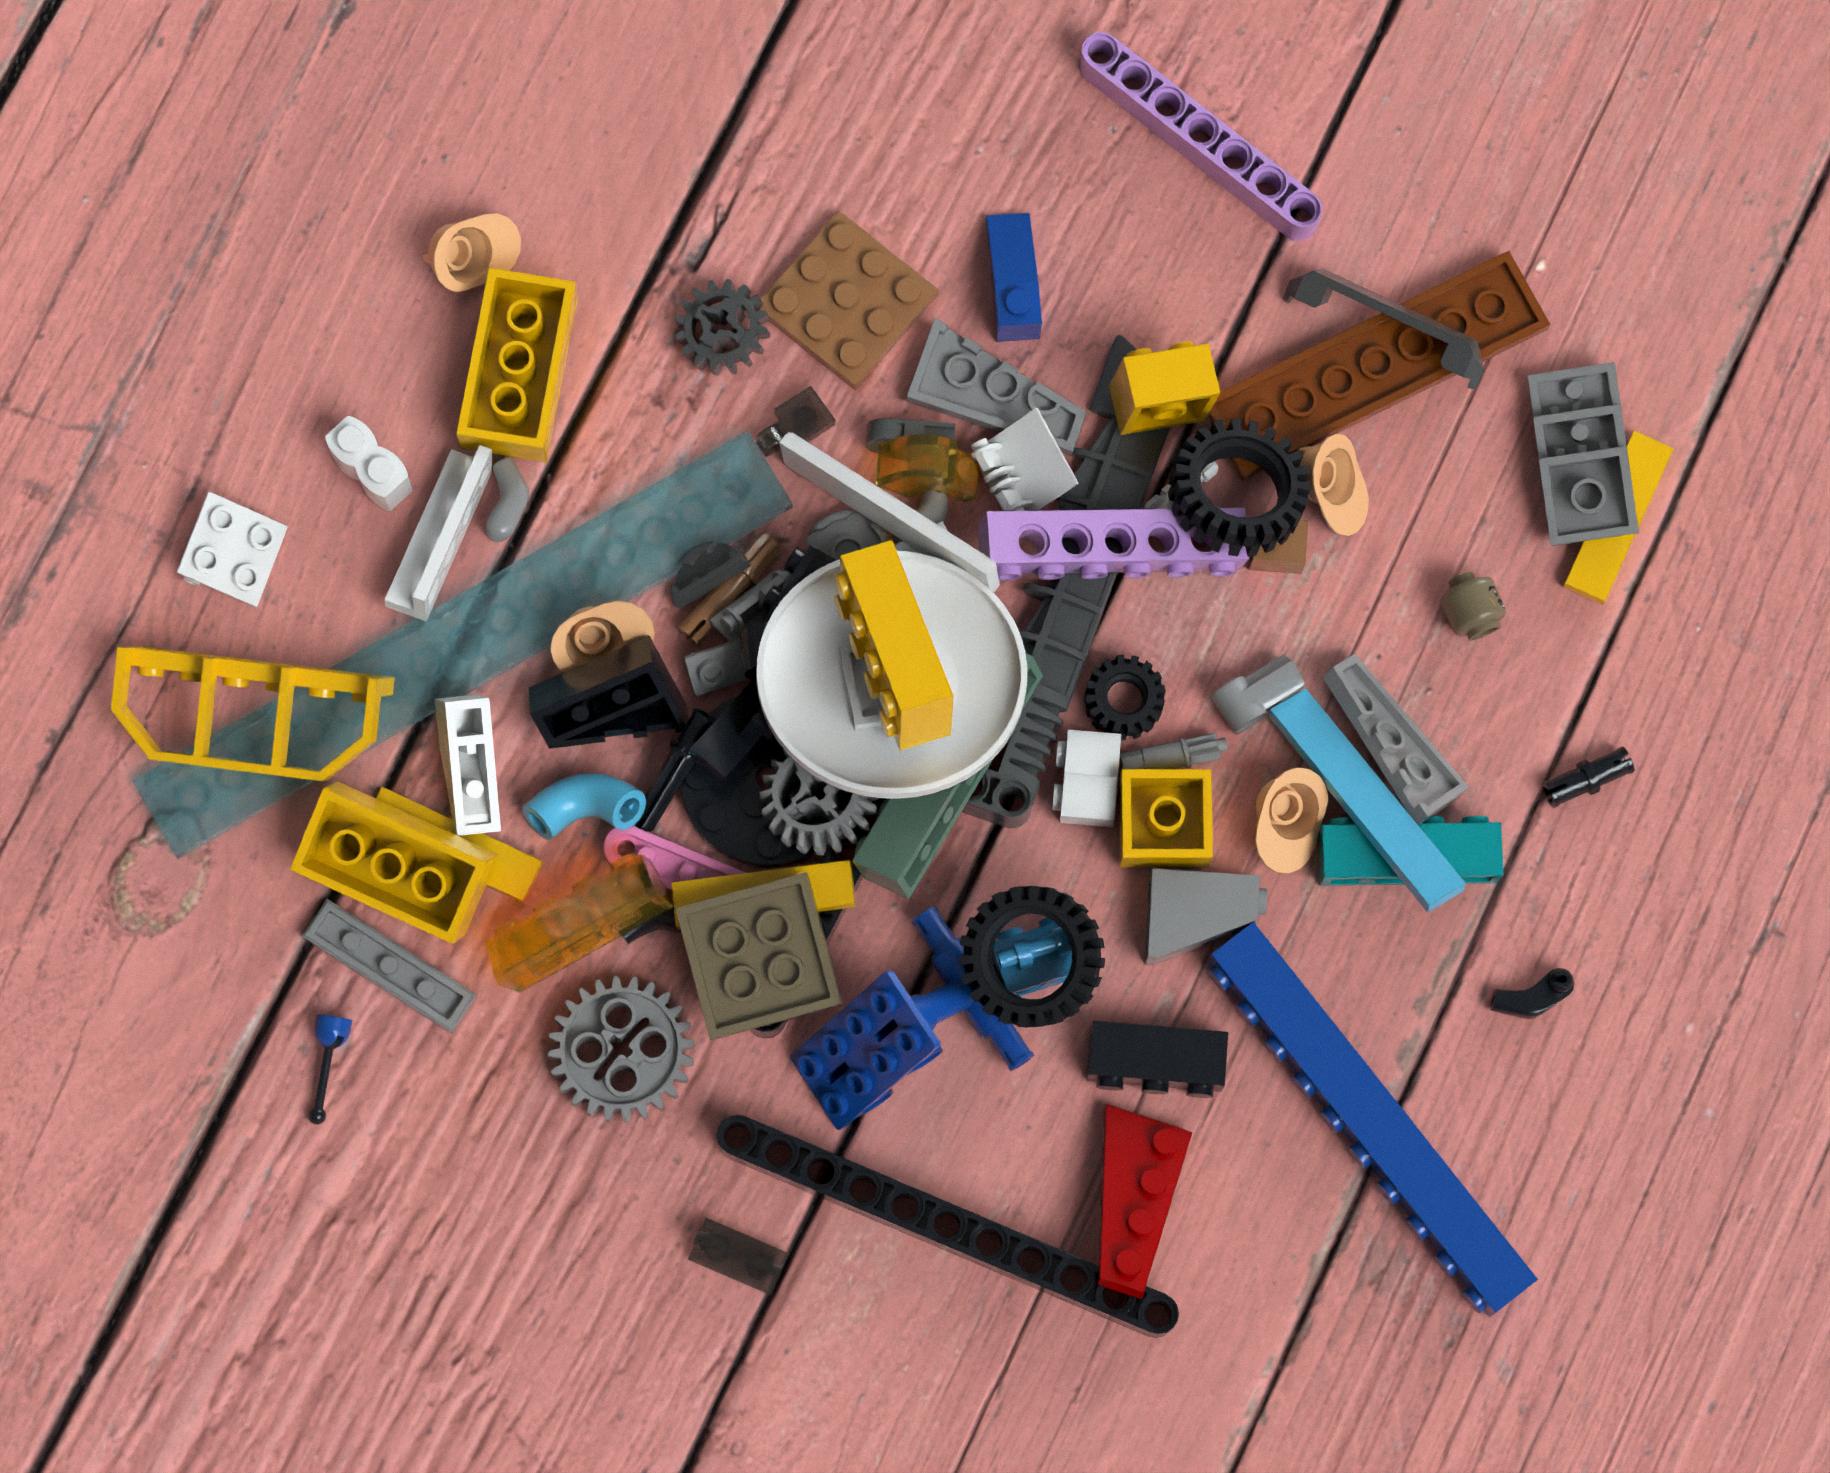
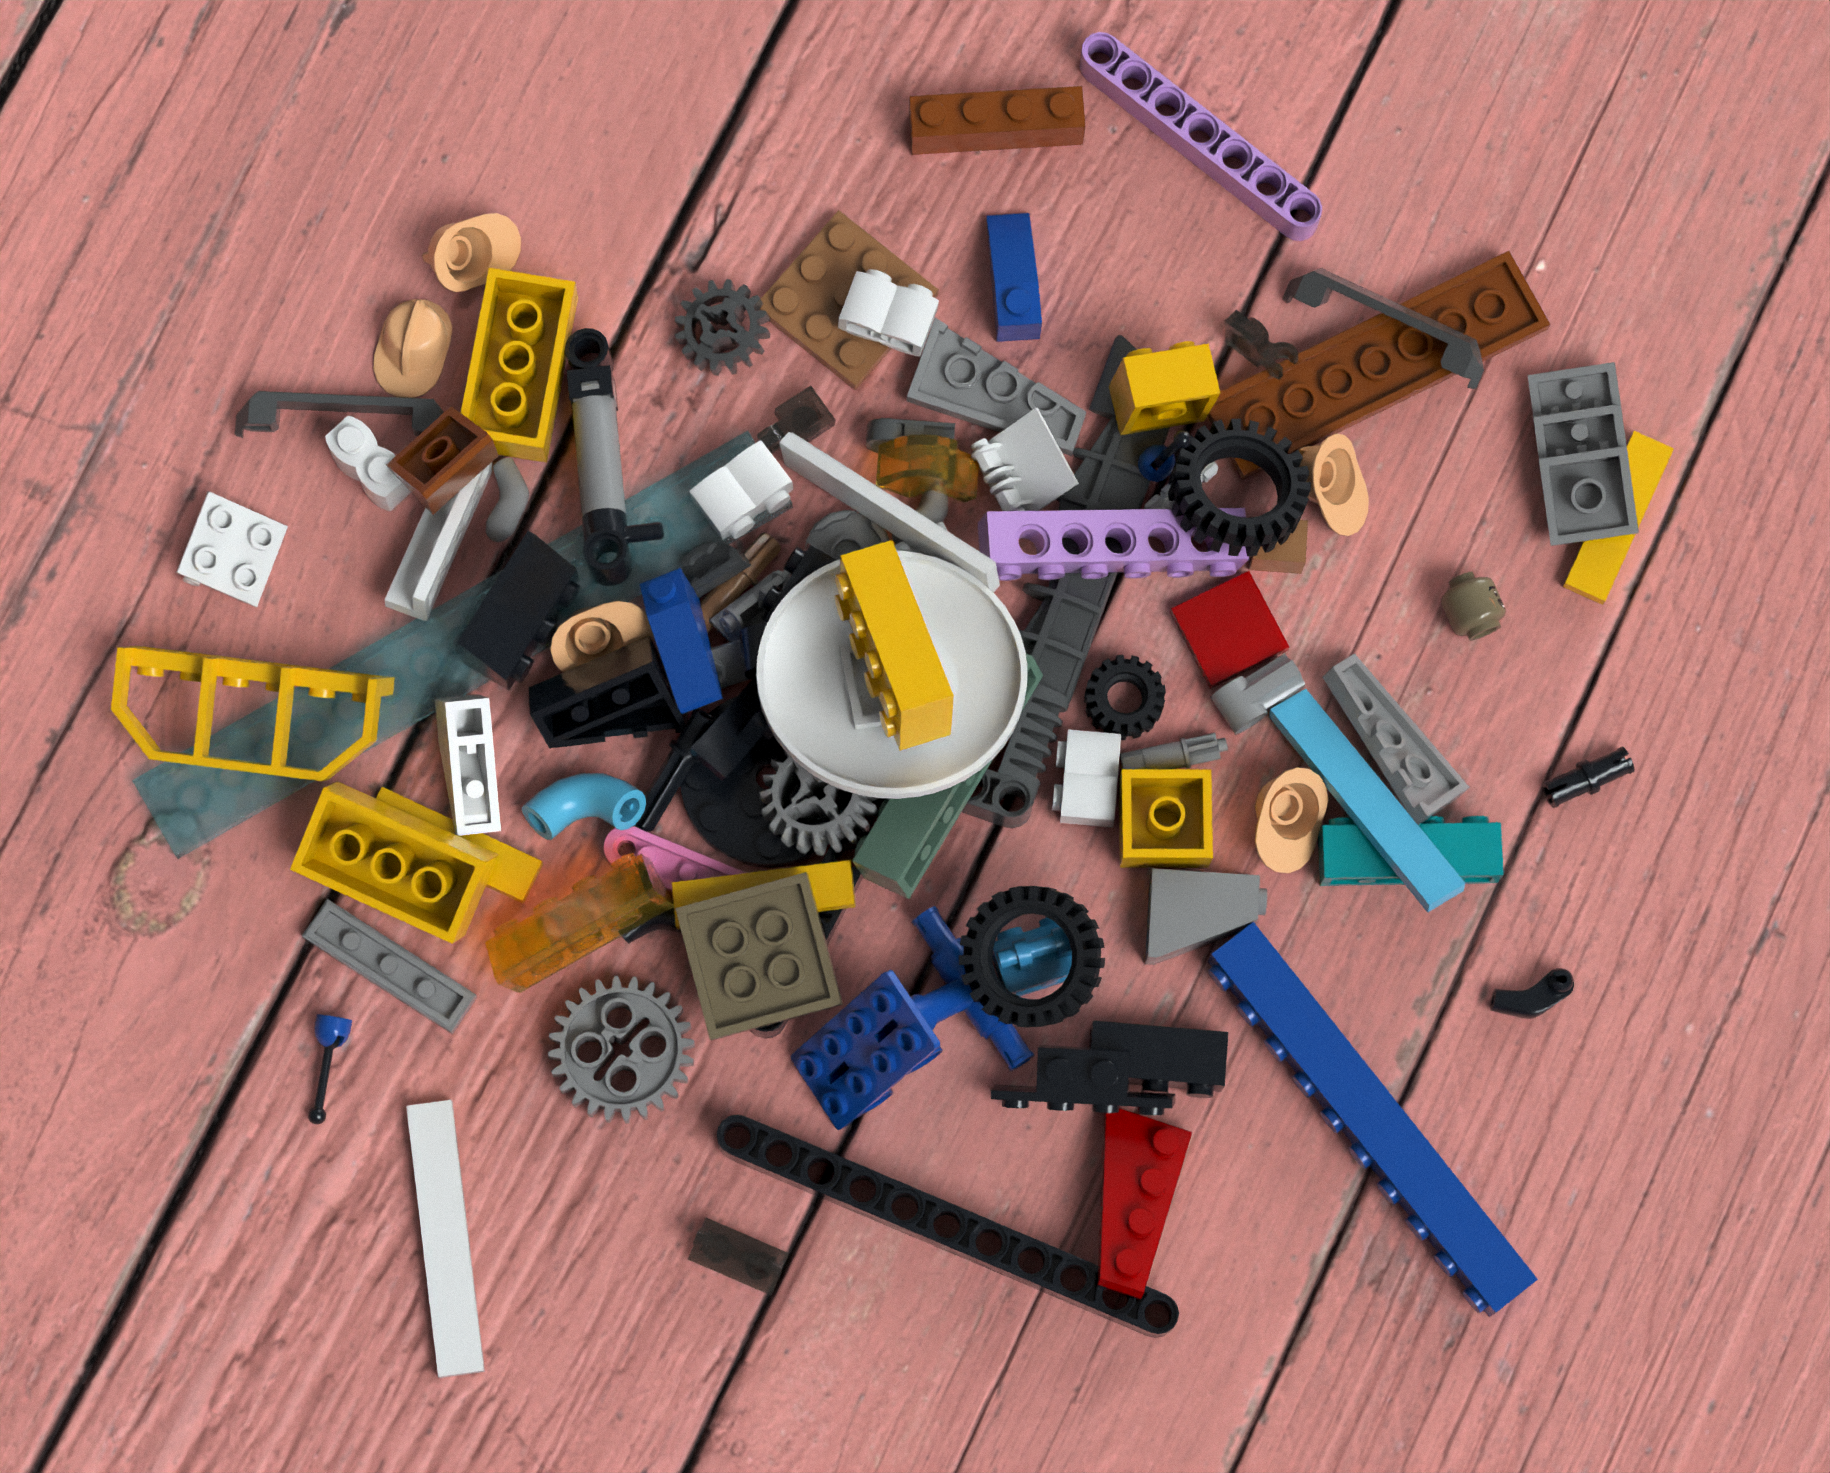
(263, 408): none -> dark grey piece
(412, 348): none -> light nougat piece
(443, 459): none -> dark orange slope
(445, 1239): none -> white tile
(519, 612): none -> black slope
(599, 460): none -> piece
(681, 639): none -> blue slope
(742, 491): none -> white brick
(888, 312): none -> white brick
(996, 120): none -> dark orange brick
(1083, 1077): none -> black bracket
(1162, 457): none -> blue hinge
(1229, 629): none -> red tile
(1252, 341): none -> clear smoke plate

